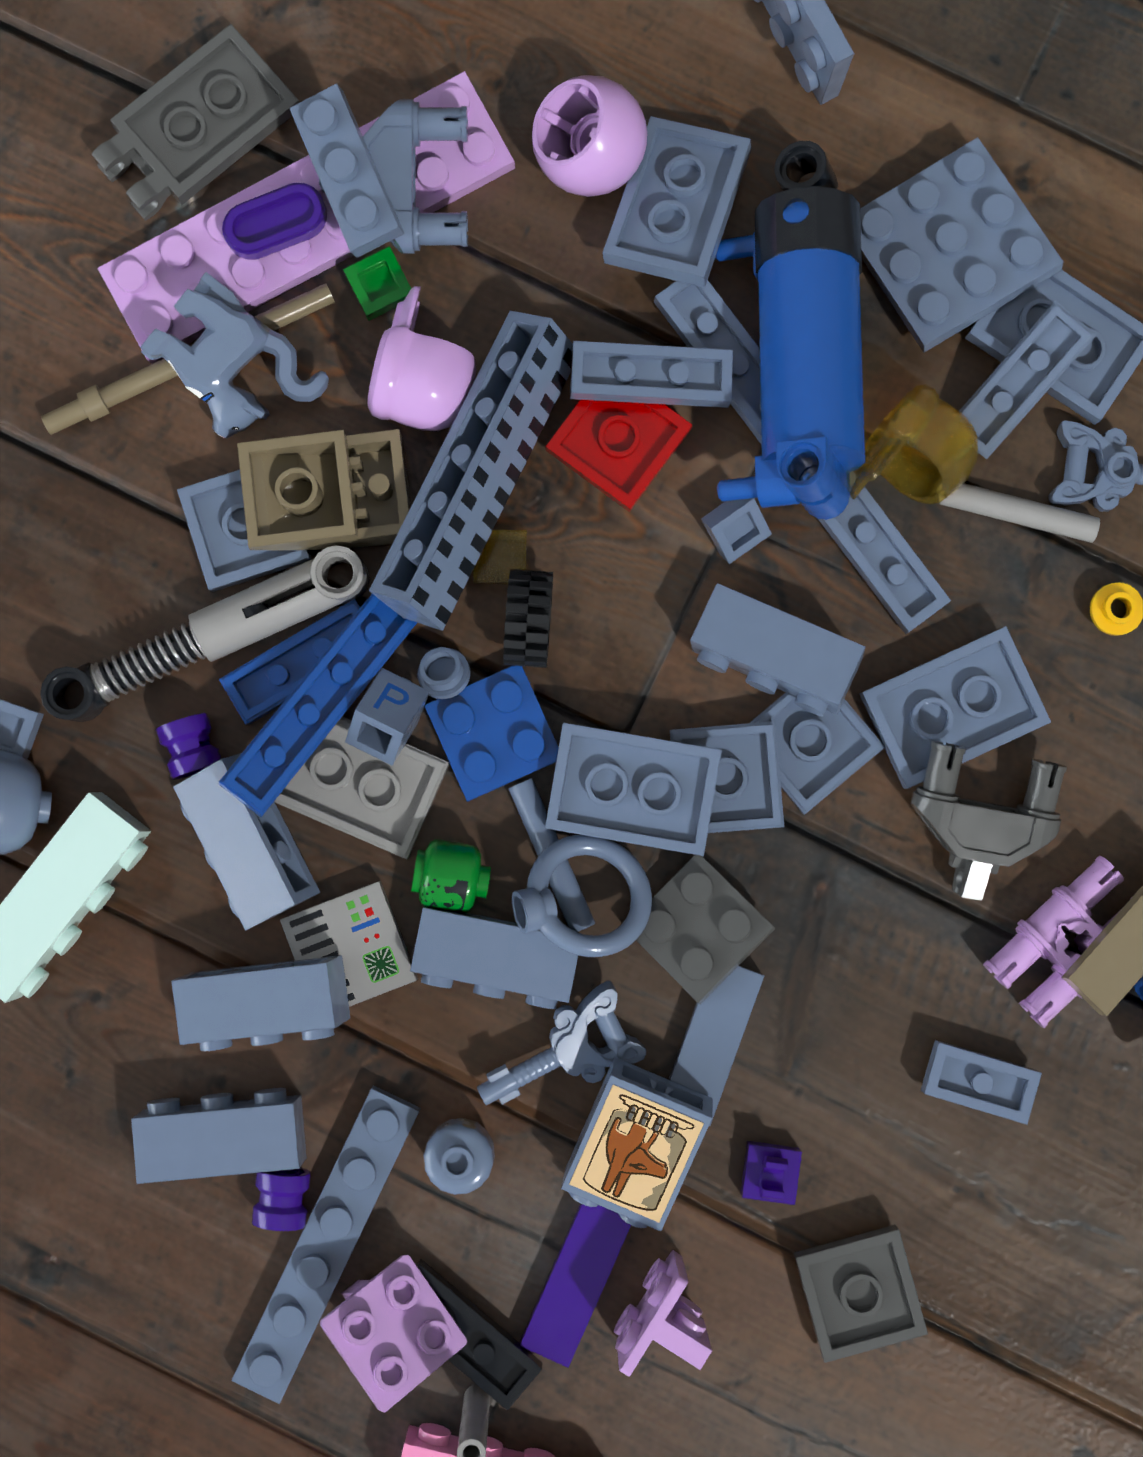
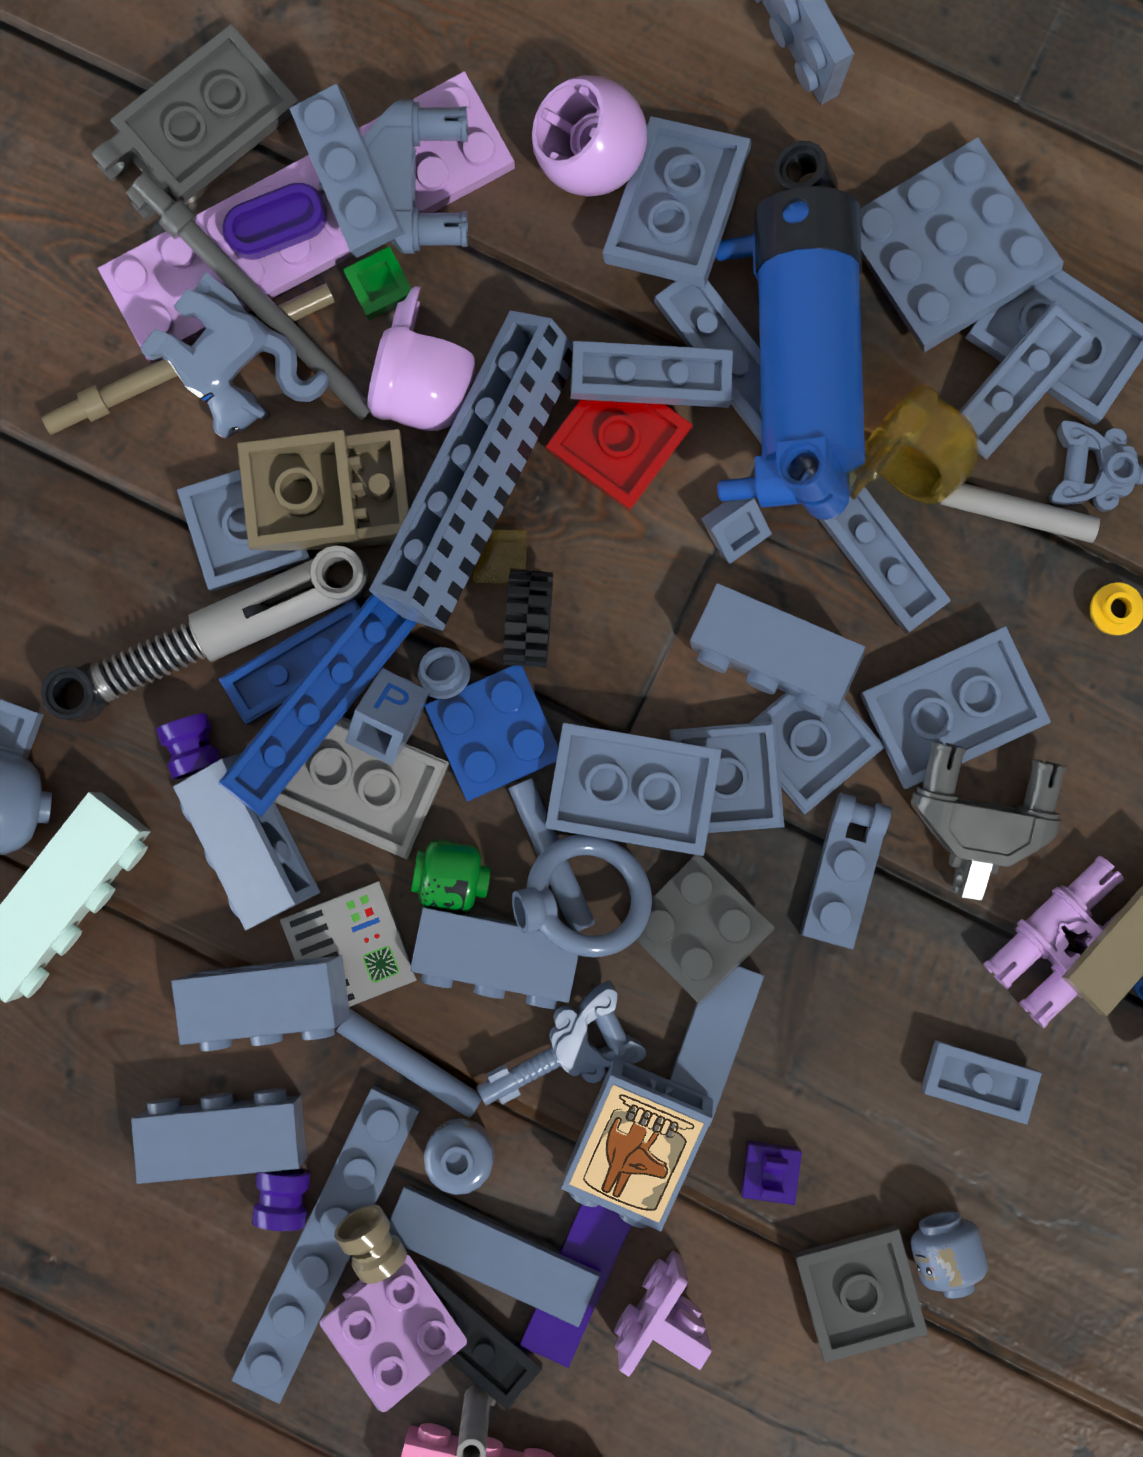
(180, 222): none -> dark grey bar
(368, 1240): none -> dark tan wheel
(410, 1064): none -> sand blue piece
(493, 1255): none -> sand blue tile
(845, 872): none -> sand blue plate
(949, 1254): none -> sand blue head

